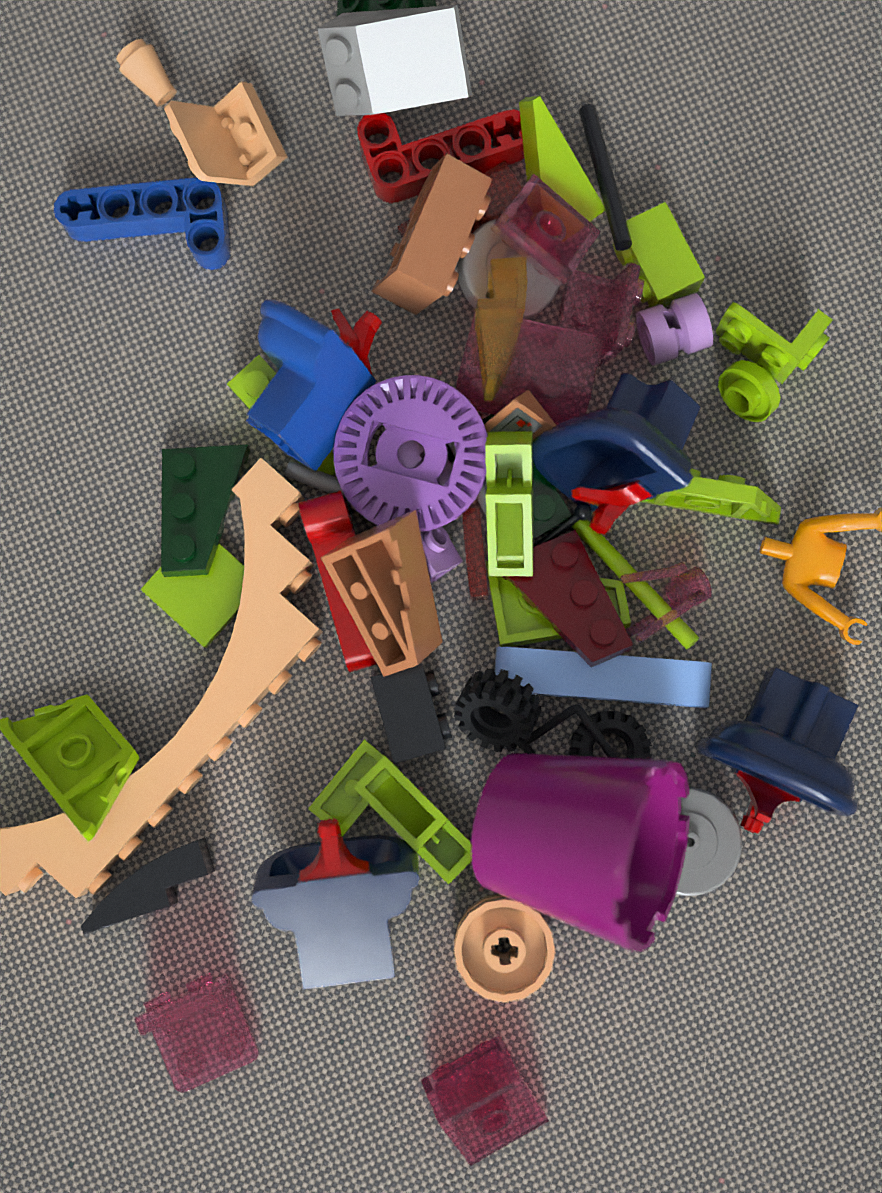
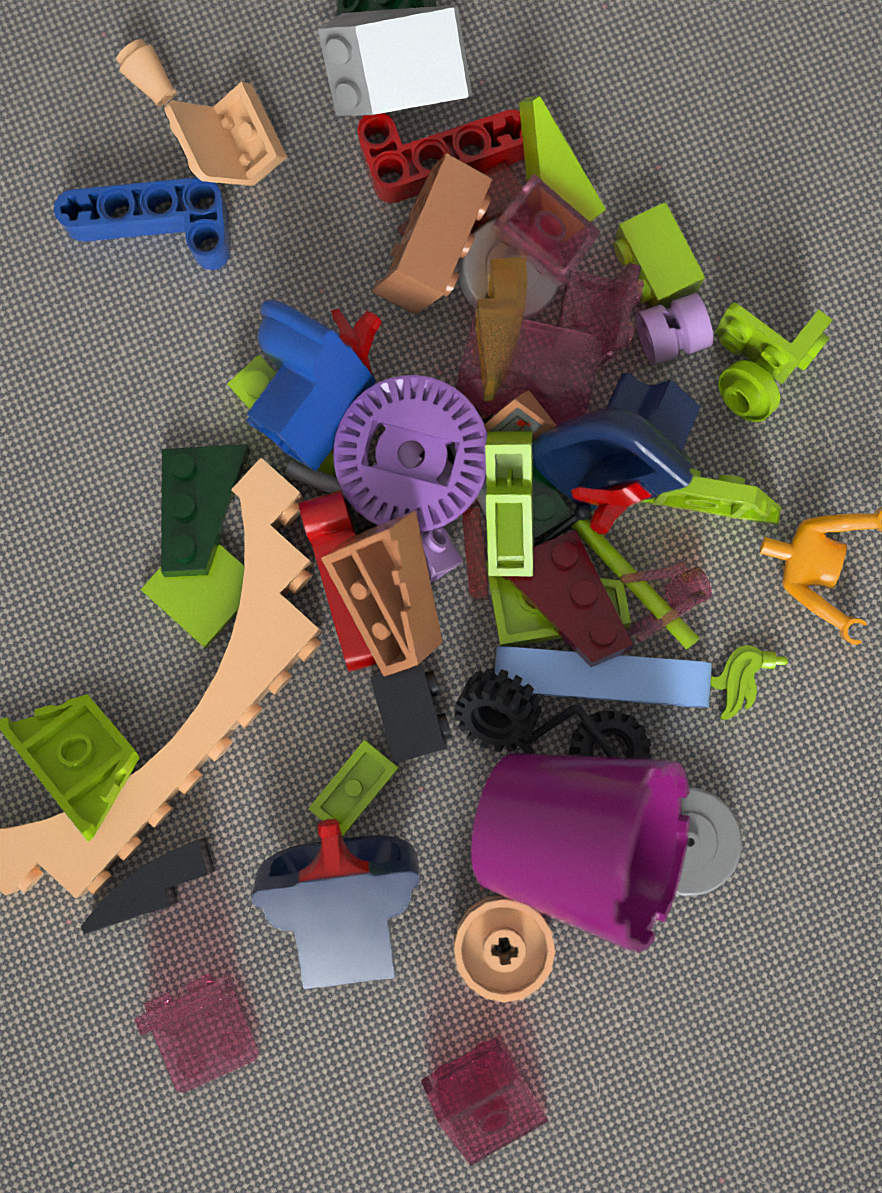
(415, 819): lime slope -> none
(605, 178): black bar -> none
(739, 678): none -> lime piece
(787, 748): dark blue piece -> none

